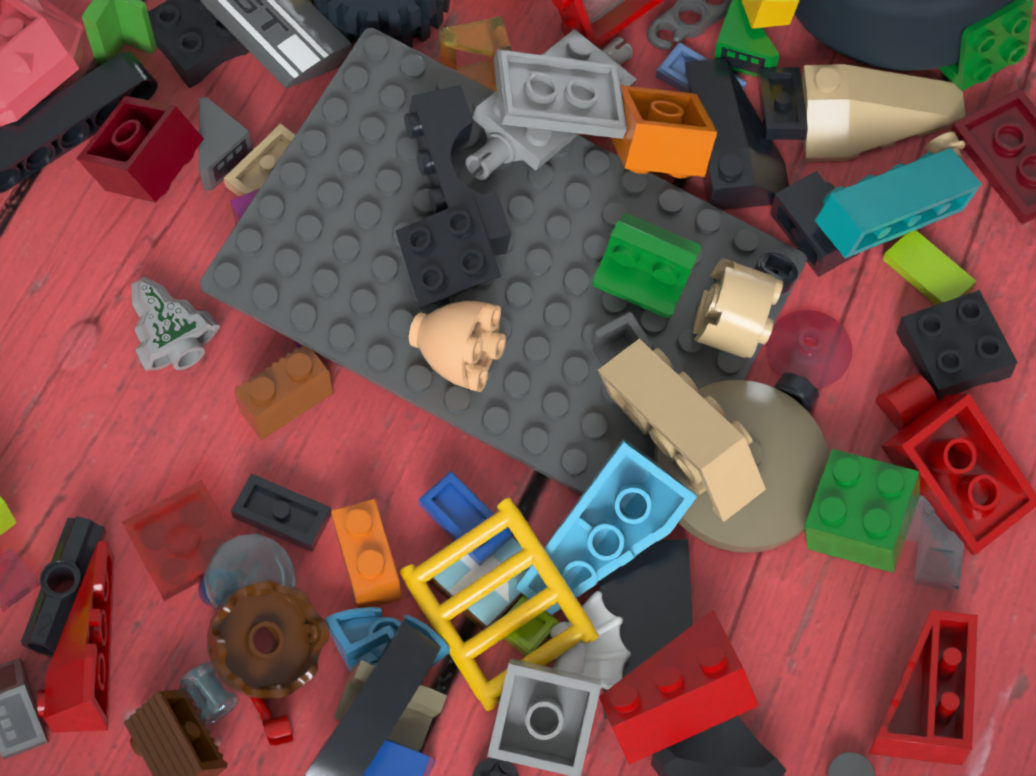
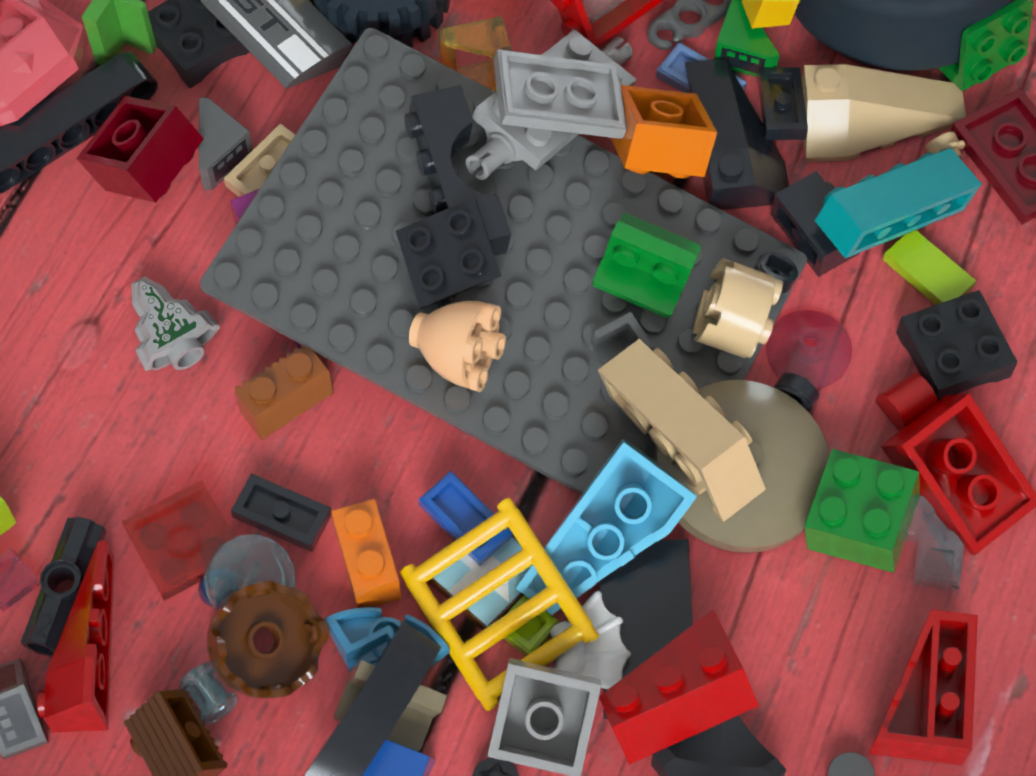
(277, 729): red hand -> none

